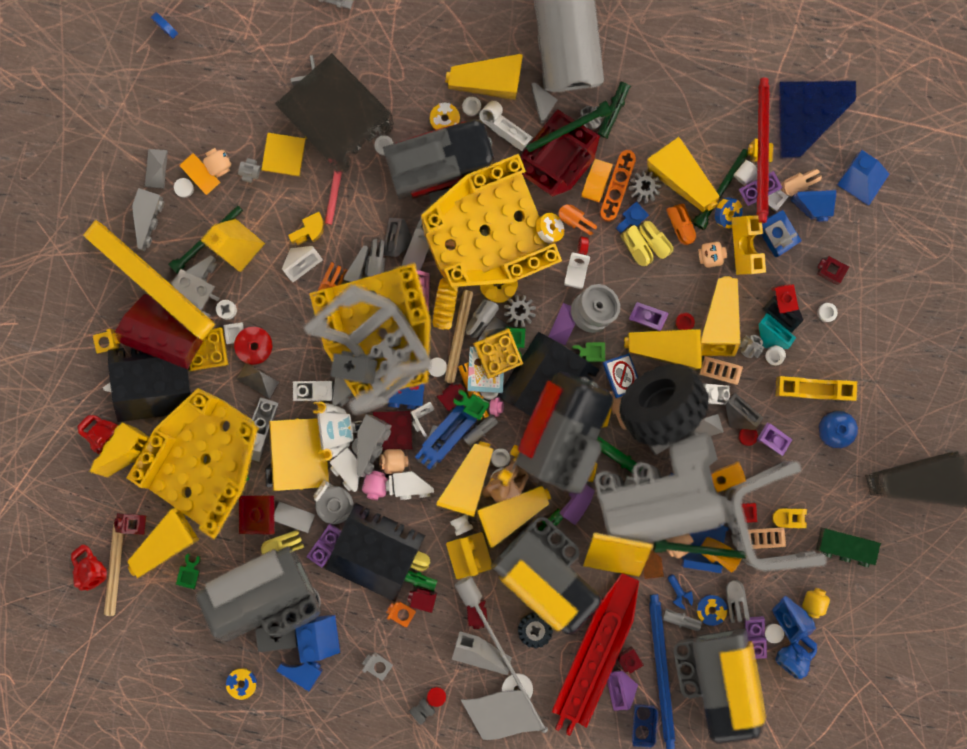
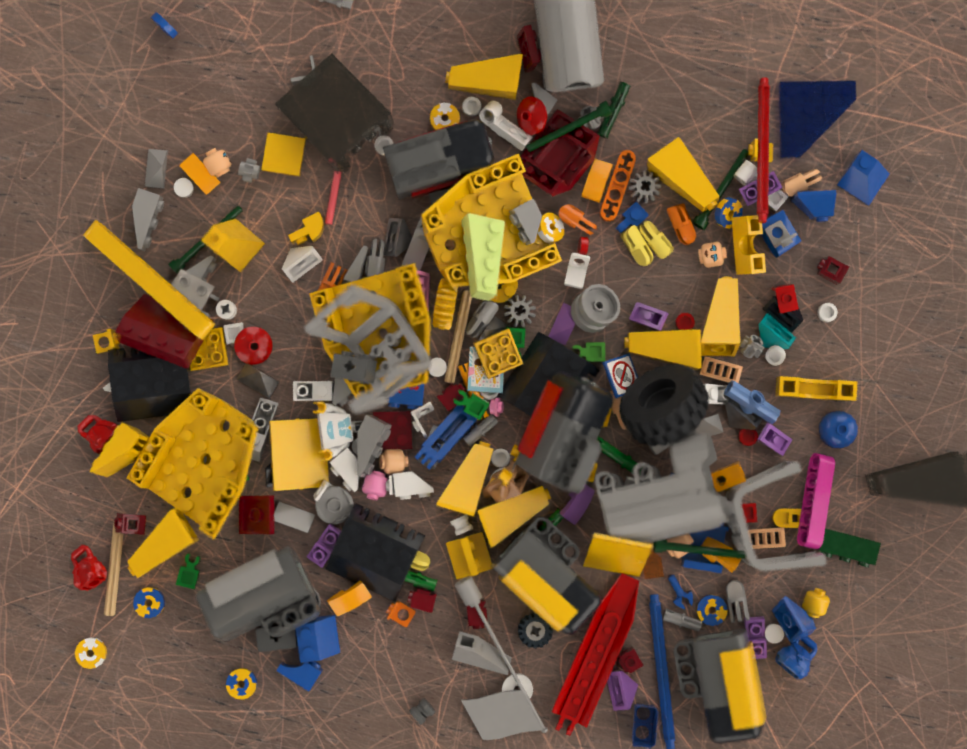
(98, 648): none -> yellow piece
(155, 596): none -> blue piece
(277, 543): light yellow arm -> none
(350, 599): none -> light orange slope
(370, 662): light grey bracket -> none
(436, 696): red tile -> none
(483, 248): none -> yellowish green wedge
(527, 46): none -> dark red plate
(527, 219): none -> light grey slope
(531, 115): none -> red dish
(752, 402): none -> medium blue piece
(816, 501): none -> dark pink beam

